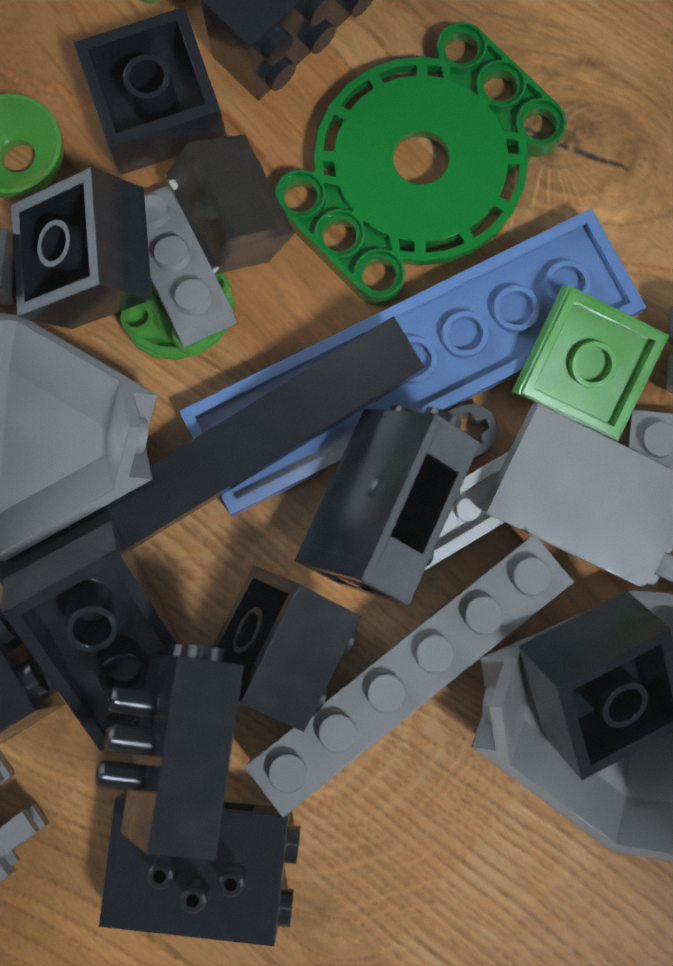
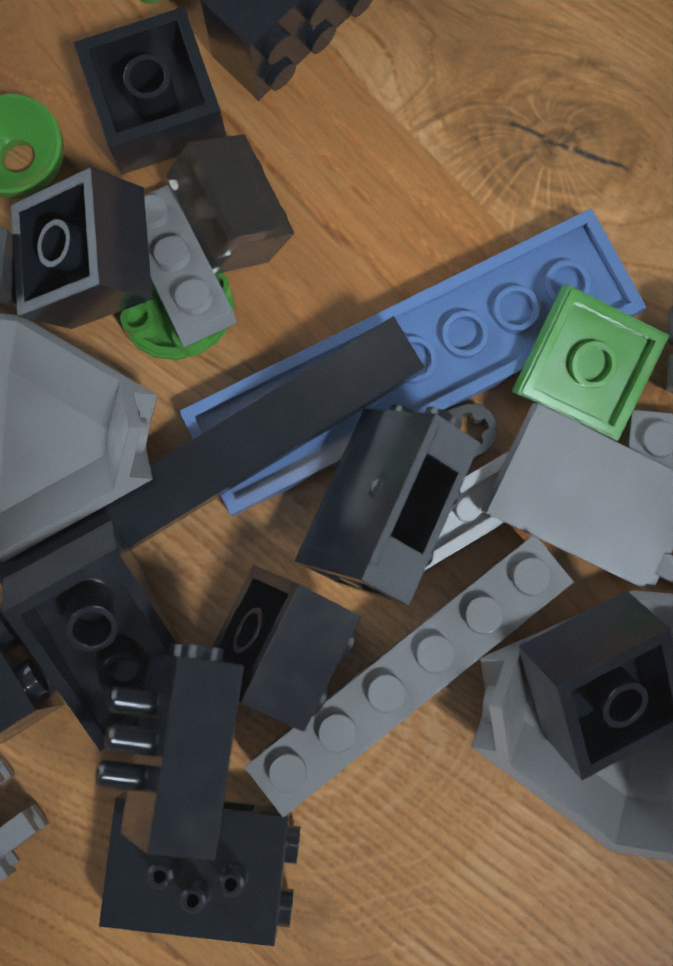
(397, 214): green piece -> none

